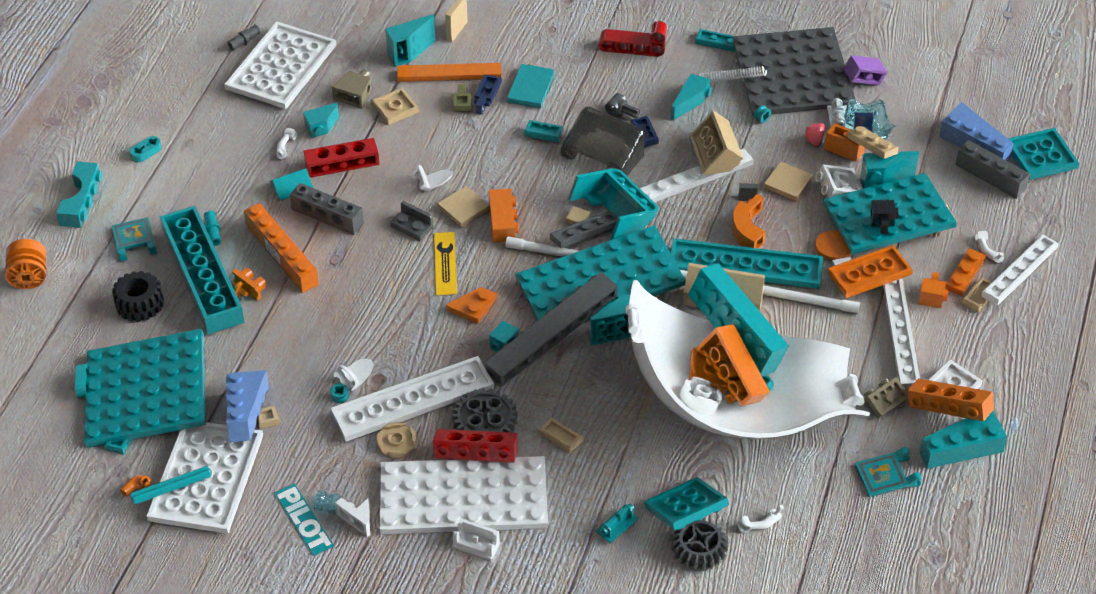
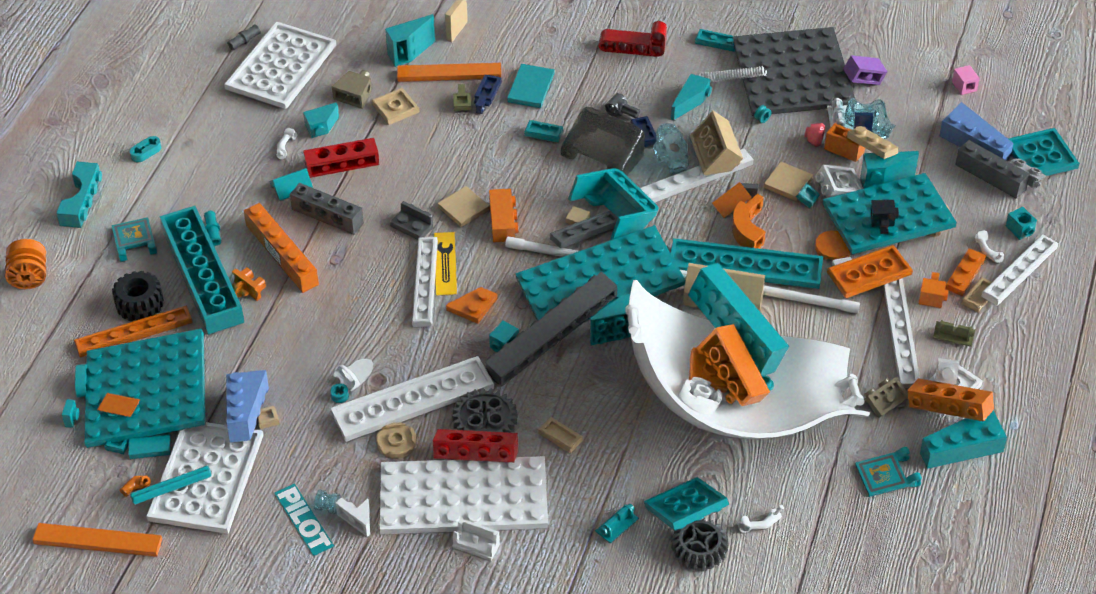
(70, 413): none -> teal plate
(97, 539): none -> orange tile
(118, 404): none -> orange sticker
(134, 330): none -> orange tile
(149, 446): none -> teal tile
(425, 282): none -> white tile
(432, 180): white piece -> none
(665, 136): none -> clear light blue piece
(727, 202): none -> orange sticker
(807, 195): none -> teal tile
(947, 371): none -> white brick
(960, 335): none -> olive hinge
(965, 80): none -> bright pink brick
(1021, 223): none -> teal brick
(1035, 173): none -> light grey hinge

